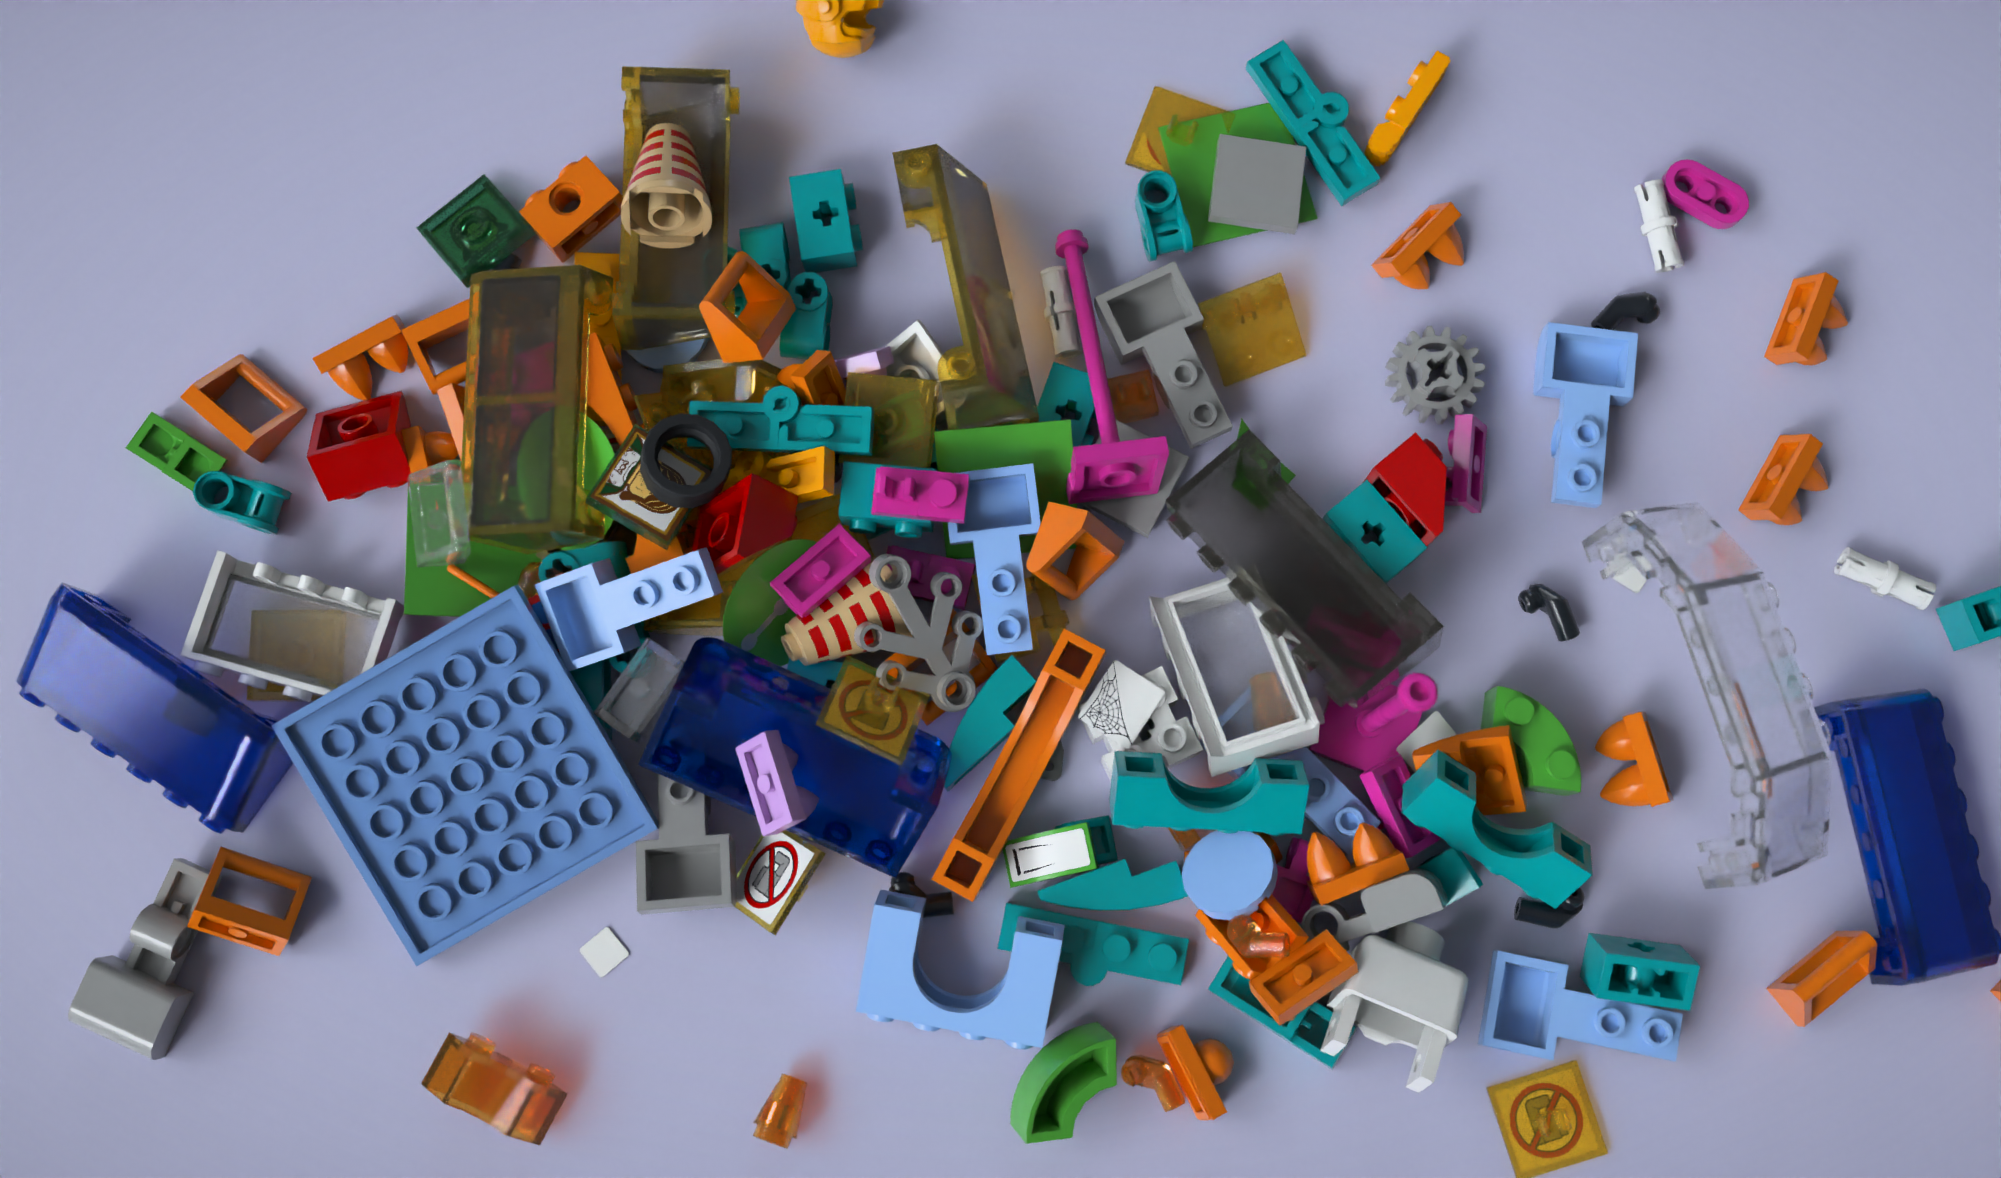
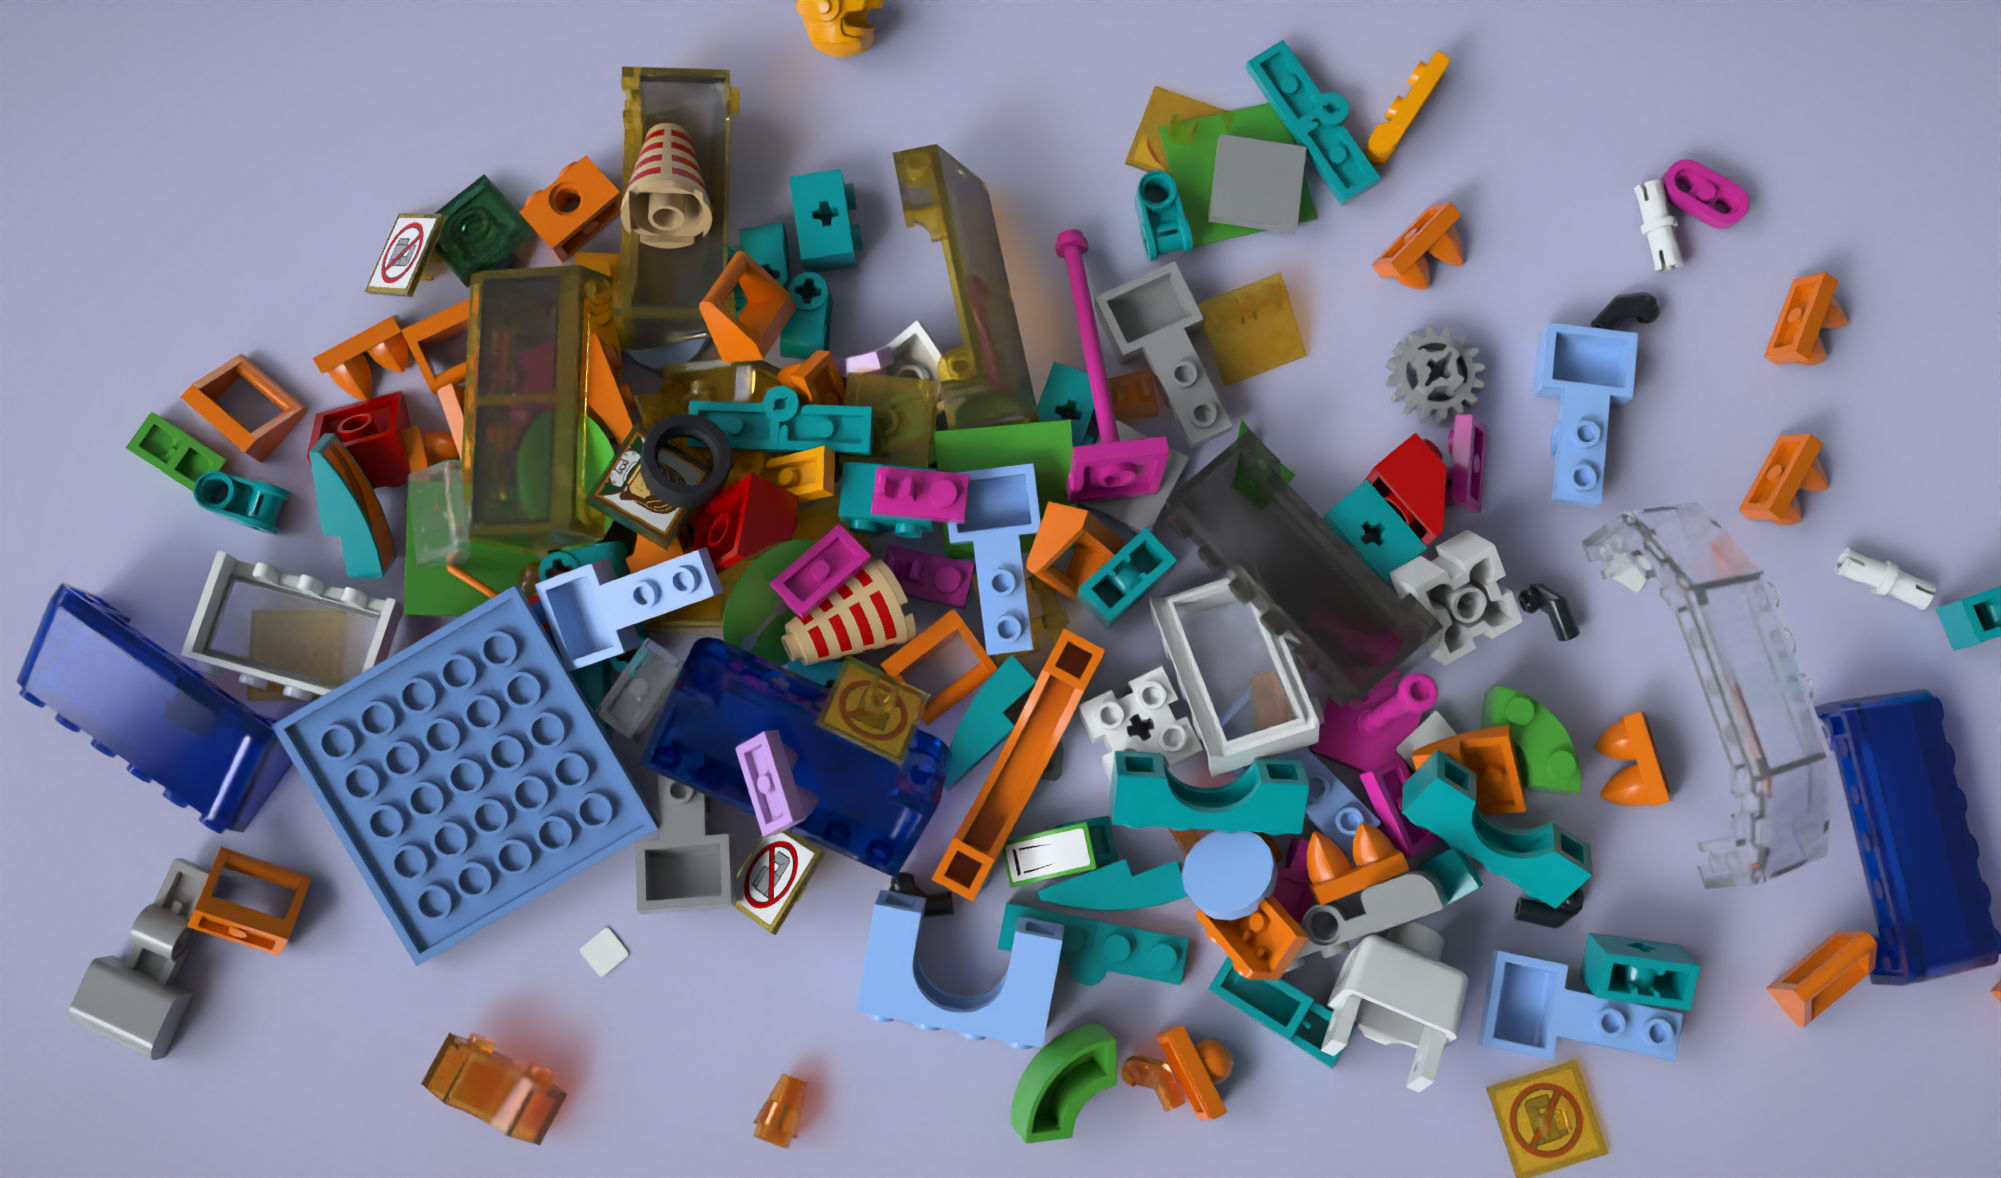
(351, 510): none -> teal slope
(406, 255): none -> piece
(926, 637): light grey plant -> none
(1061, 312): white pin -> none
(1121, 704): white sticker -> none
(1126, 578): none -> teal brick
(1254, 943): clear orange arm -> none
(1303, 977): orange tile -> none
(1461, 593): none -> white brick

